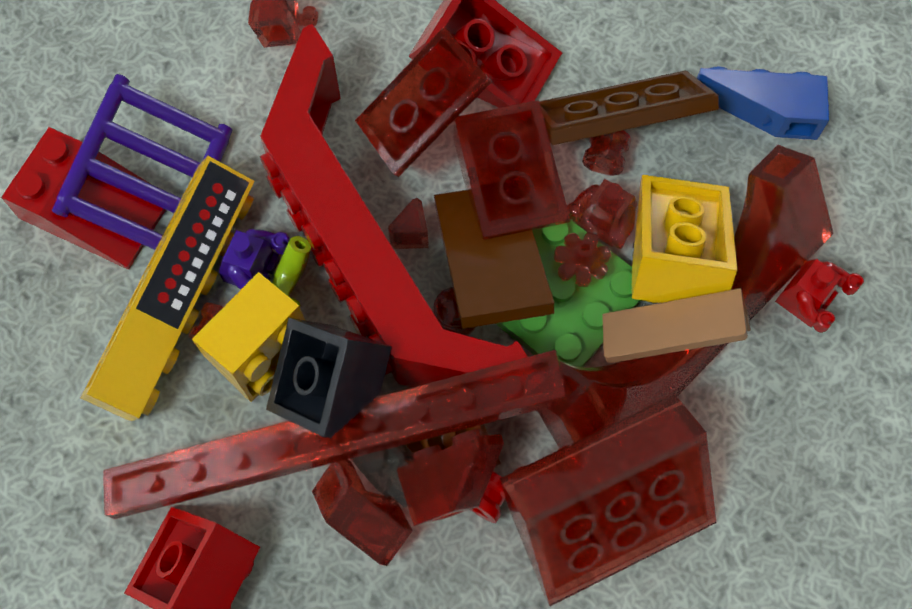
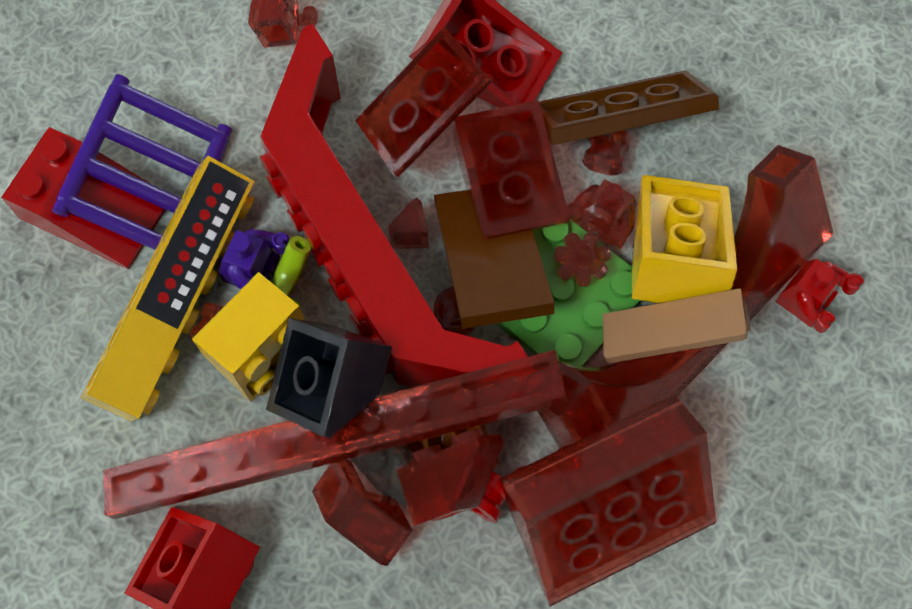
(772, 101): blue slope -> none

